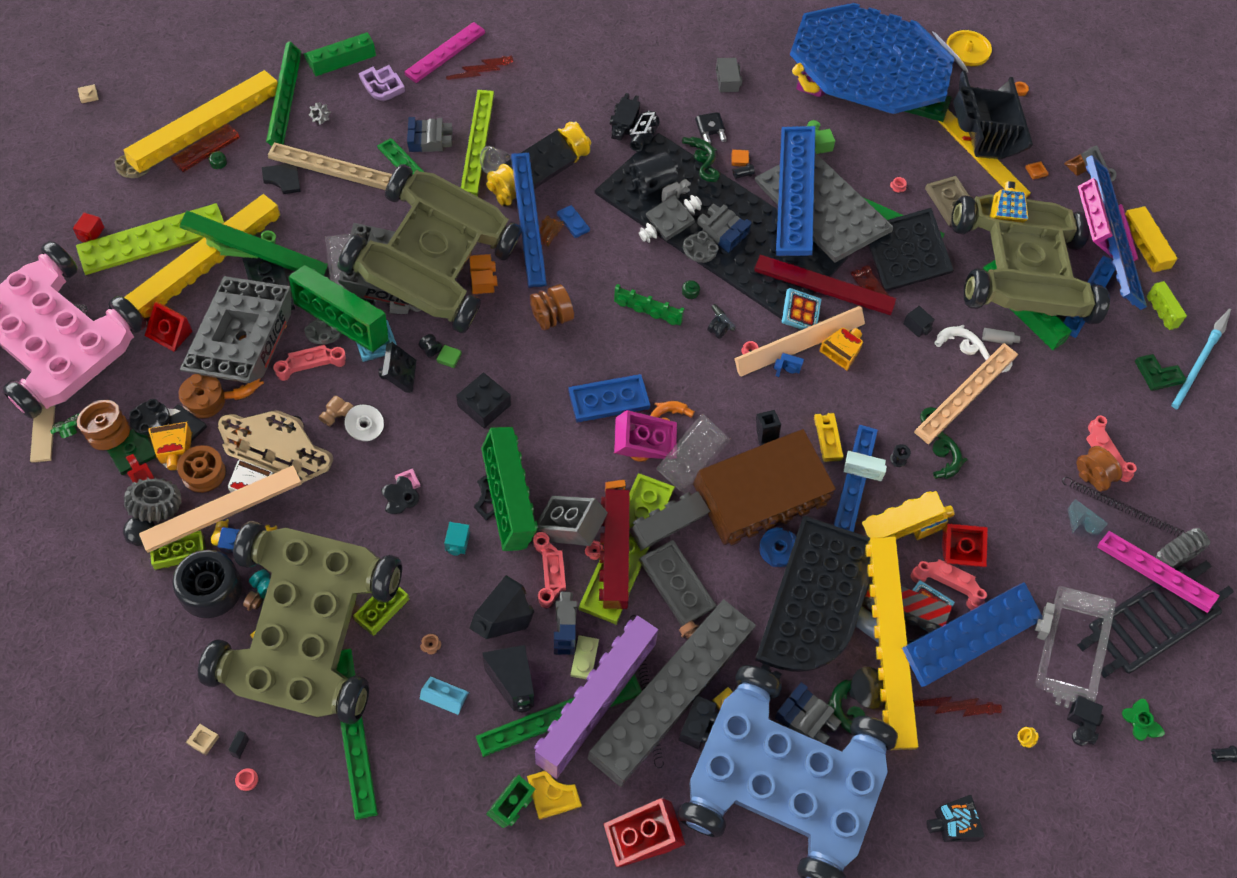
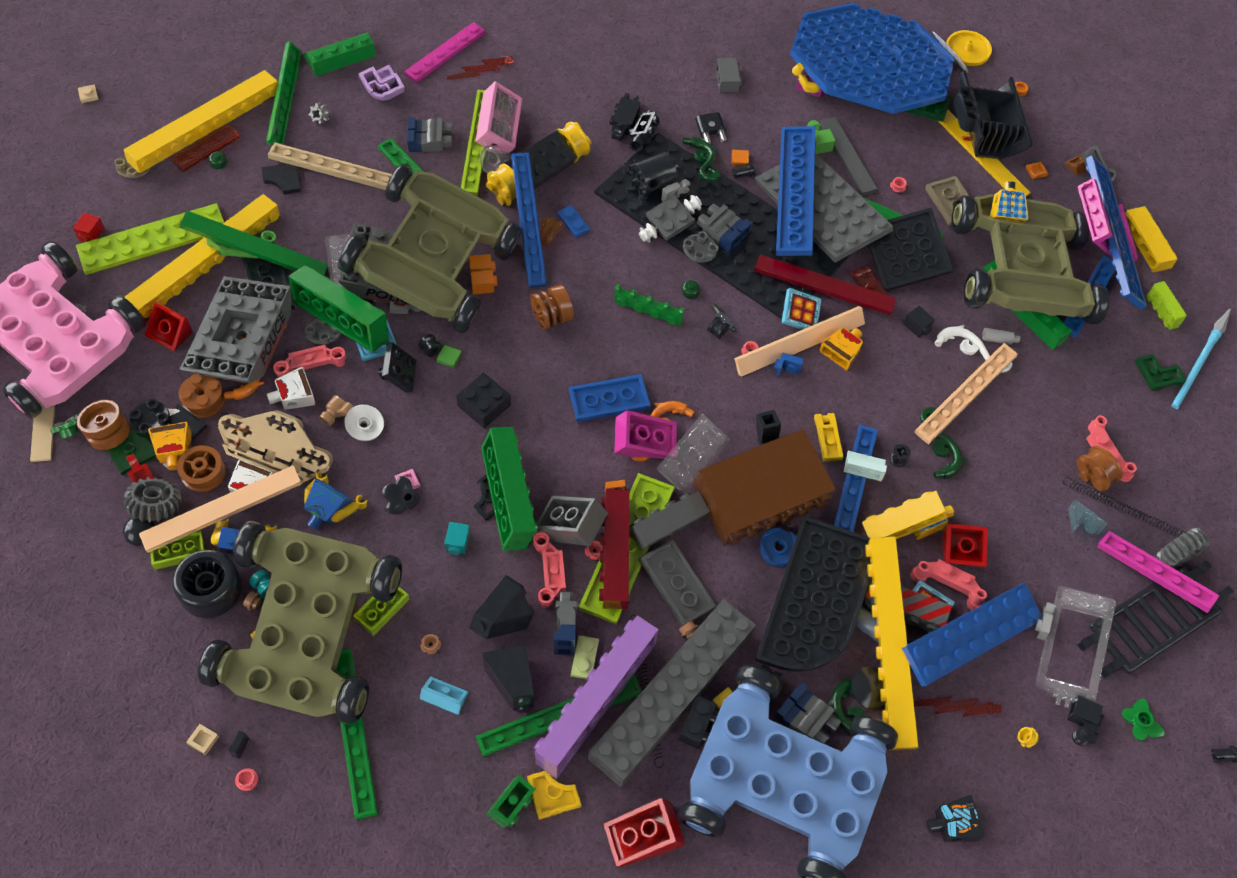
(292, 390): none -> white torso
(328, 502): none -> blue torso
(499, 118): none -> brick
(849, 157): none -> dark grey tile

